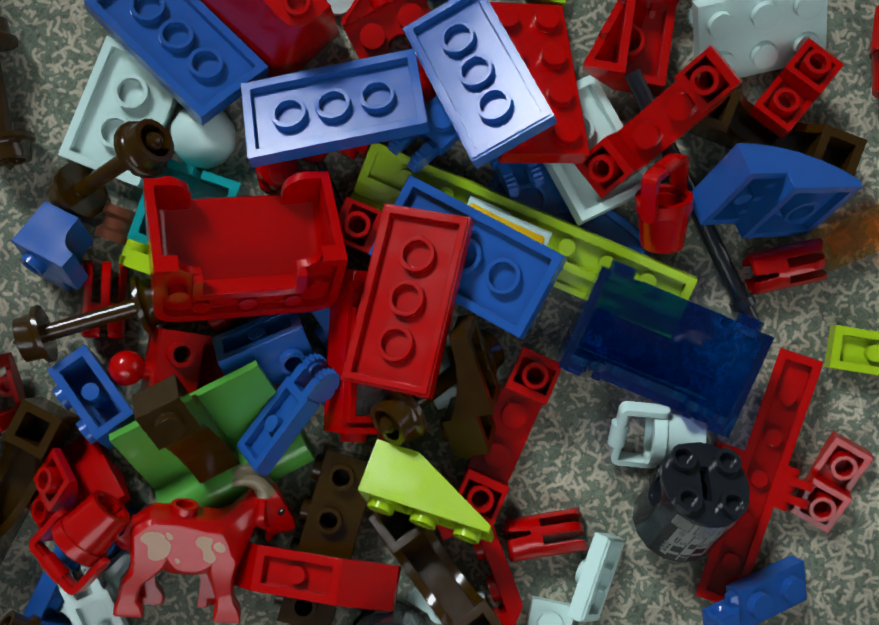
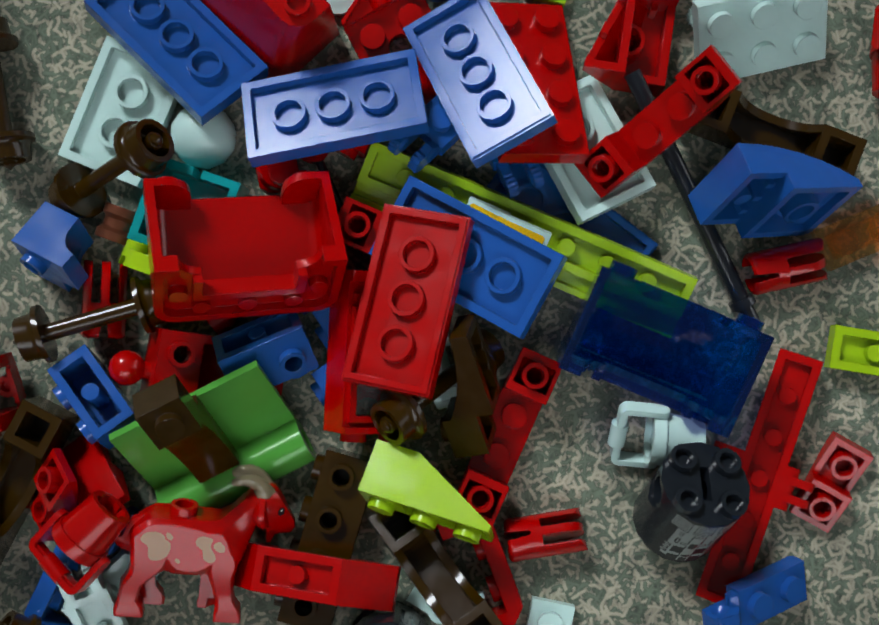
(288, 413): blue hinge -> none
(595, 577): light aqua plate -> none
(664, 207): red piece -> none
(796, 88): red slope -> none

